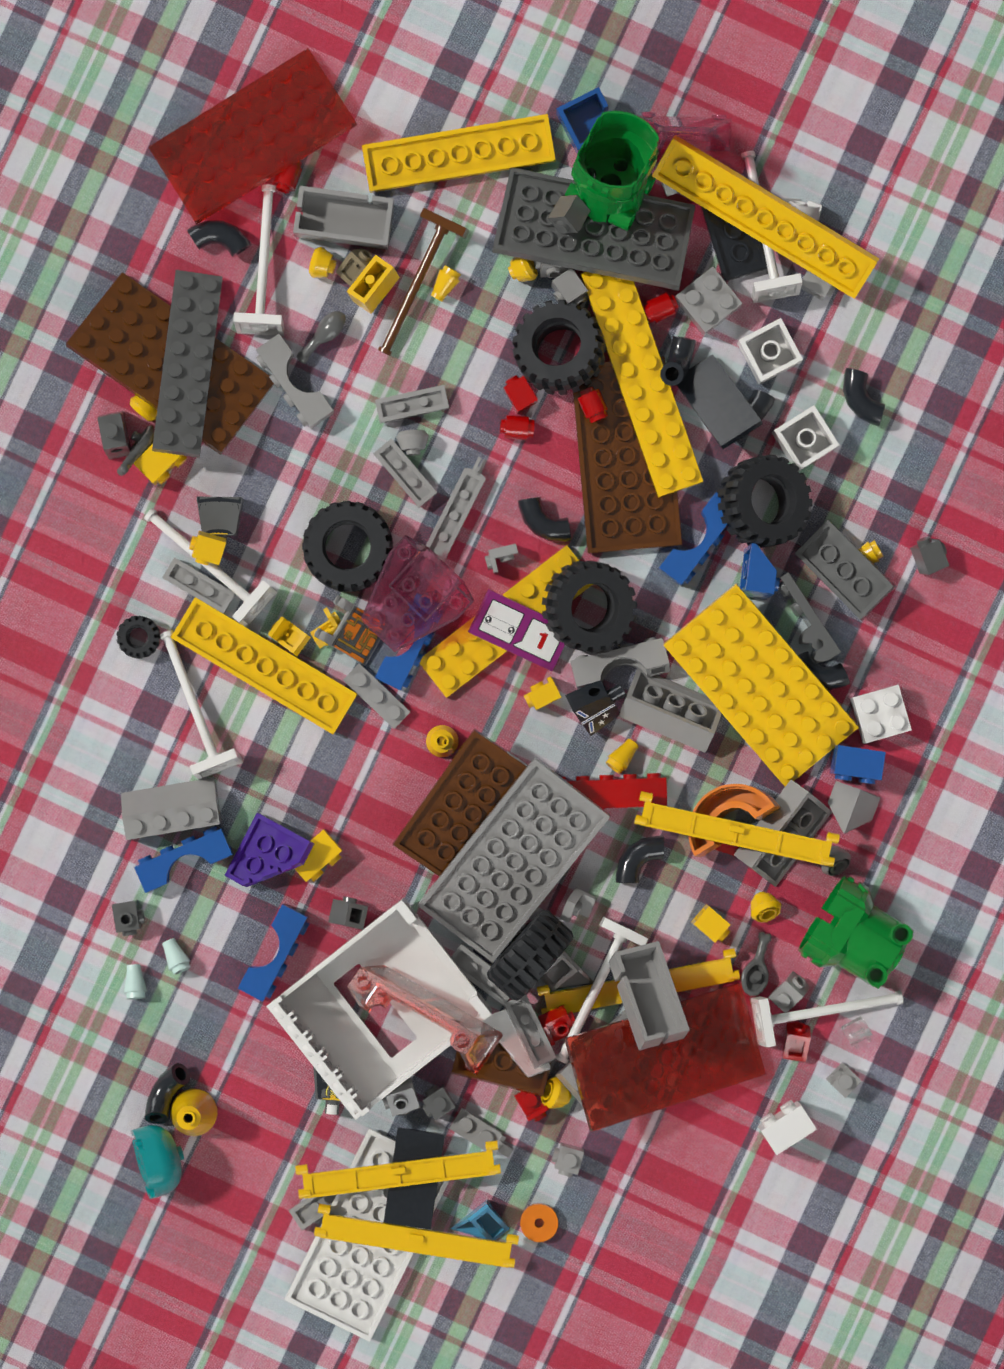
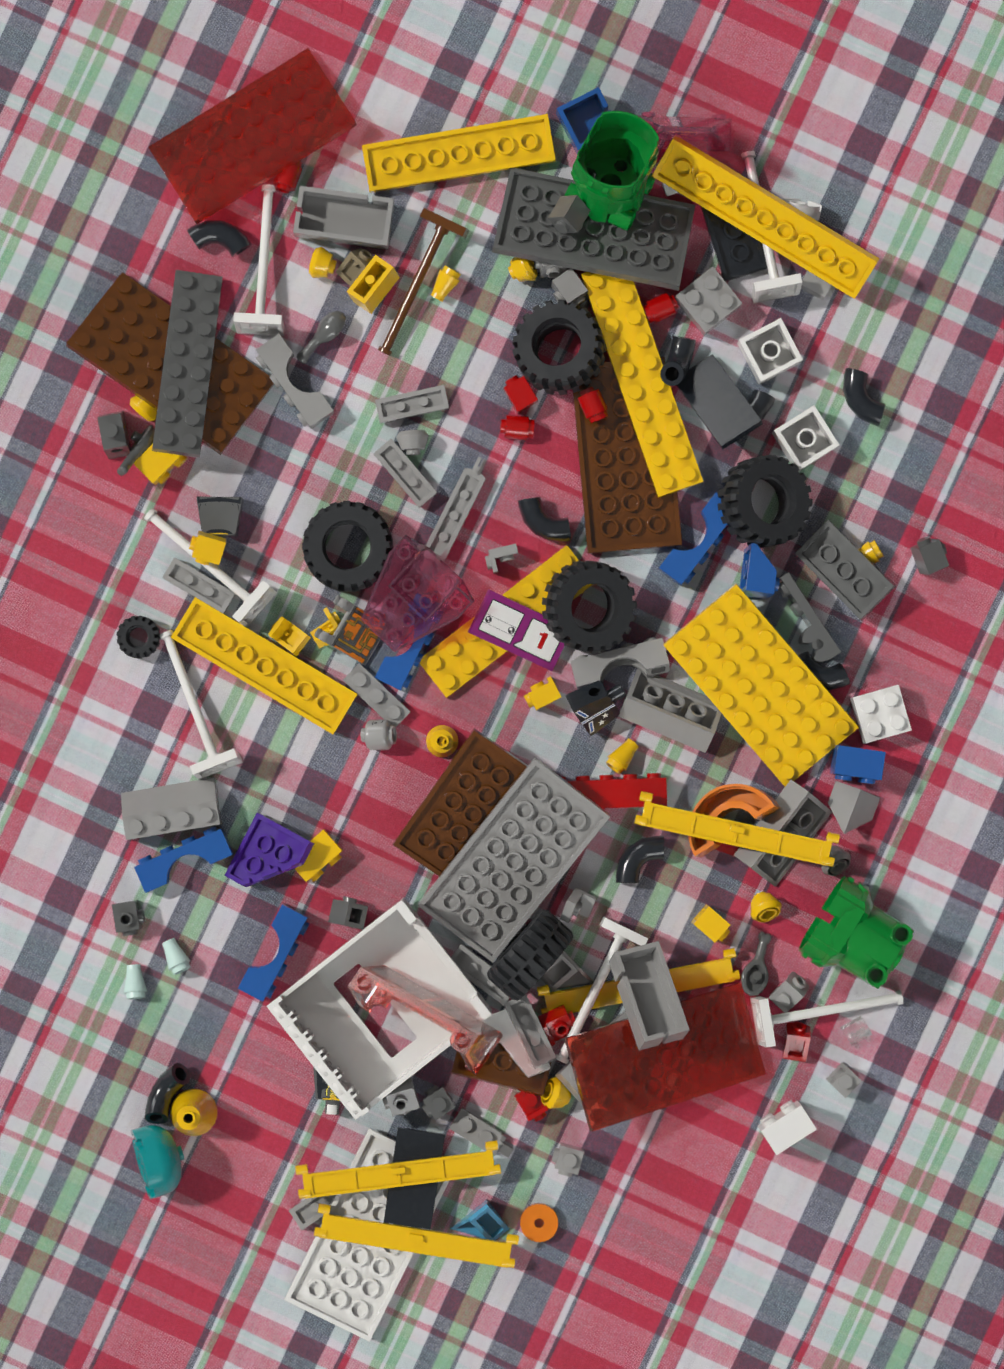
(379, 734): none -> light grey head

